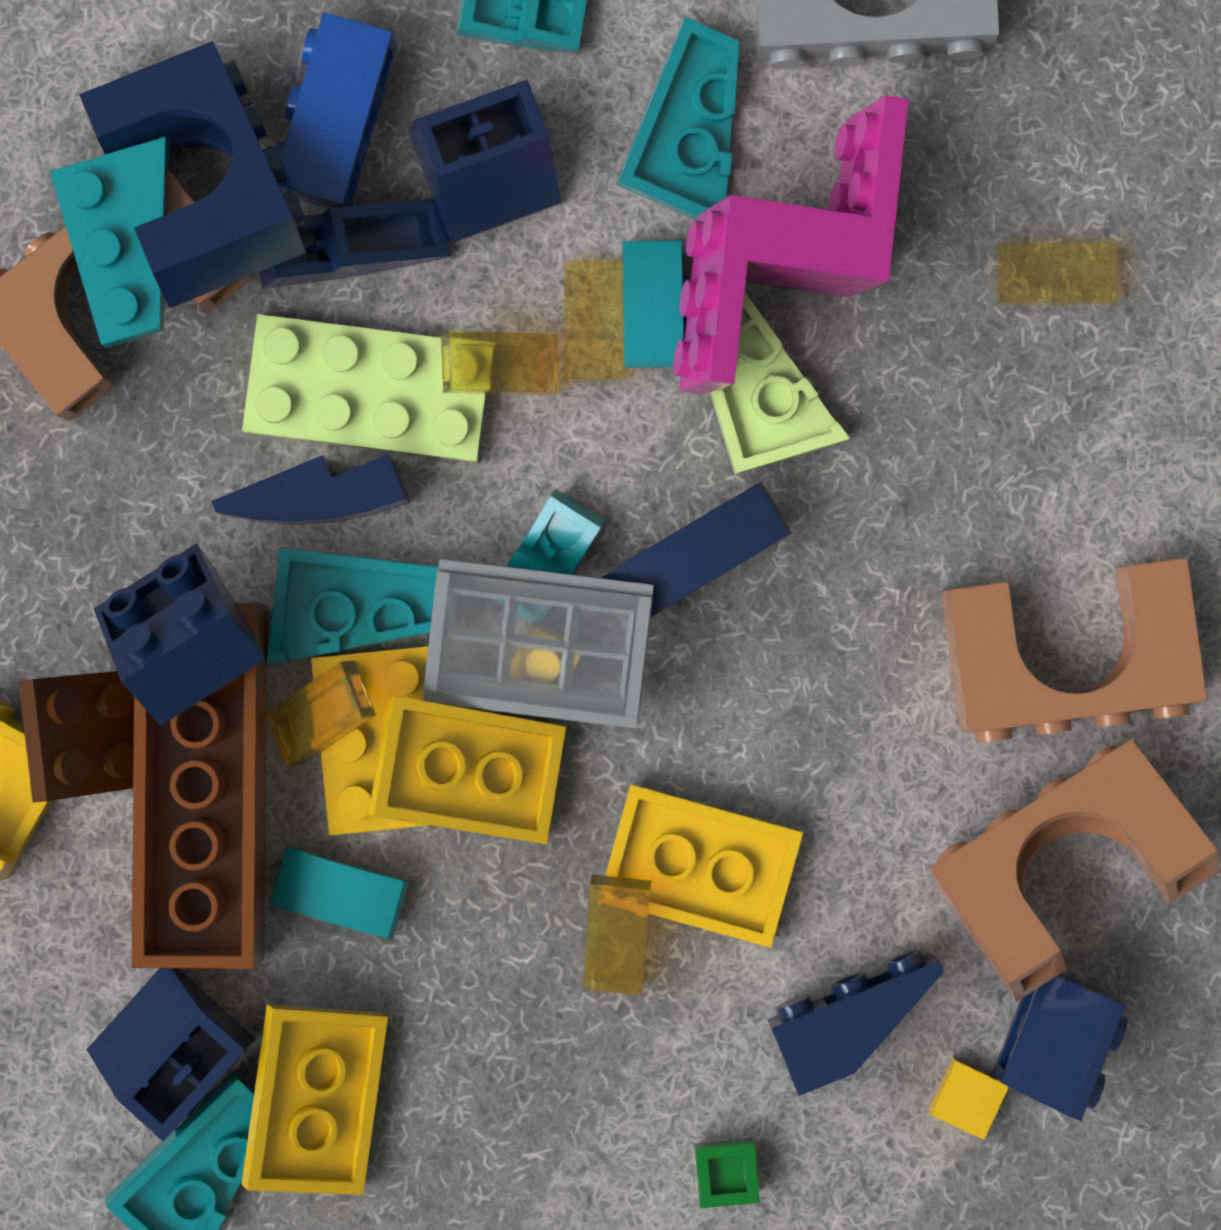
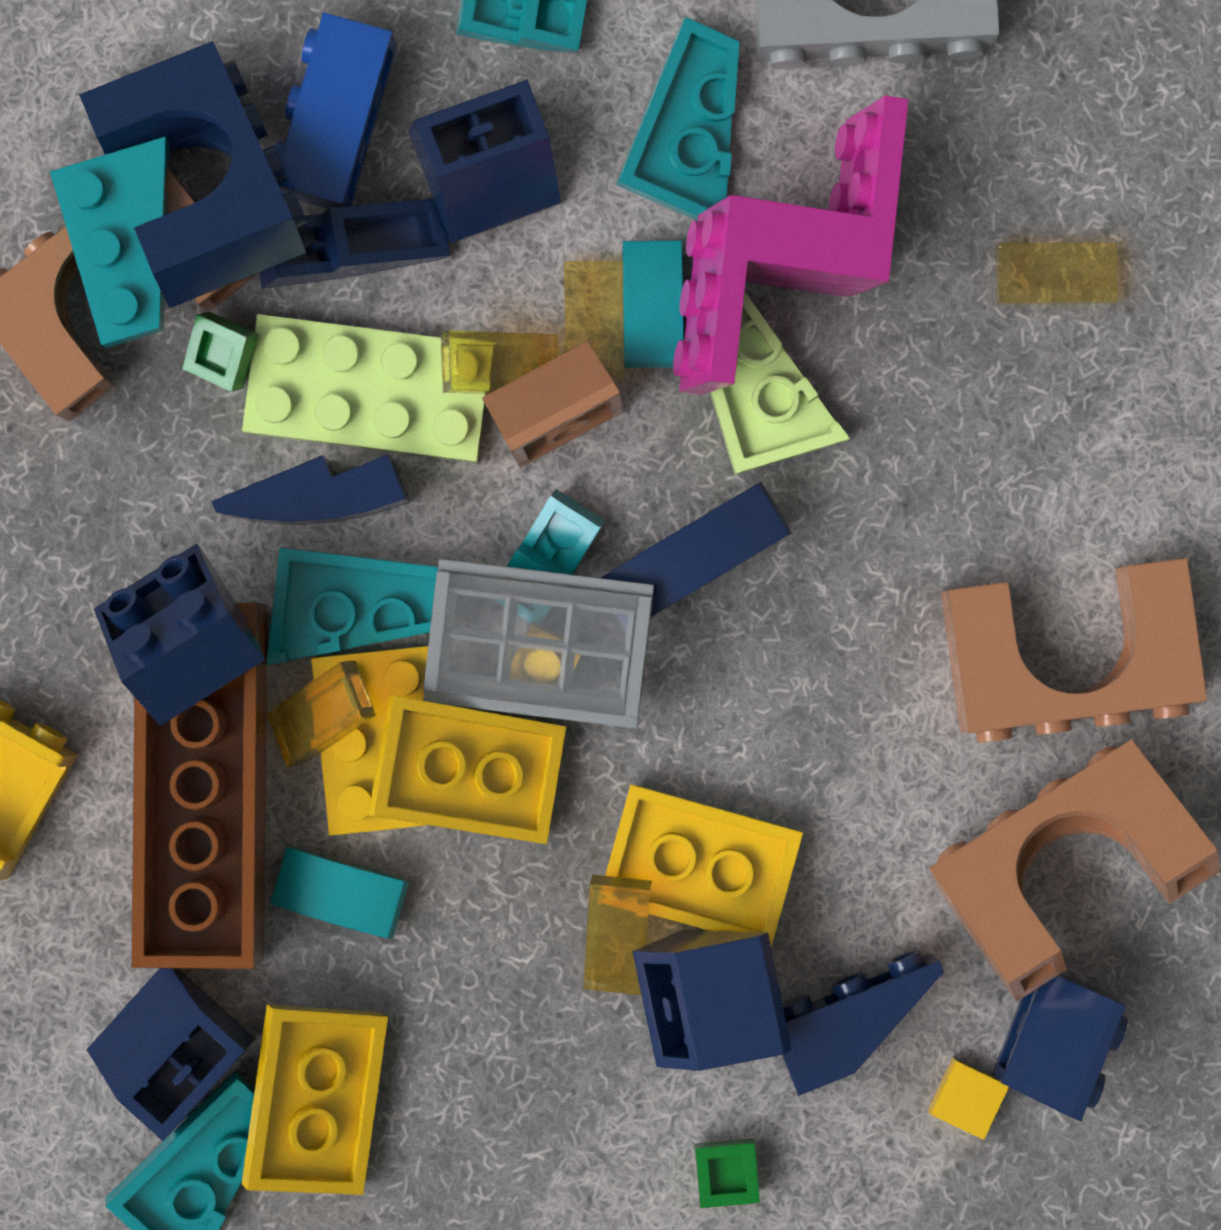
(78, 735): reddish brown plate -> none
(220, 351): none -> plate
(554, 404): none -> nougat slope
(711, 999): none -> dark blue slope

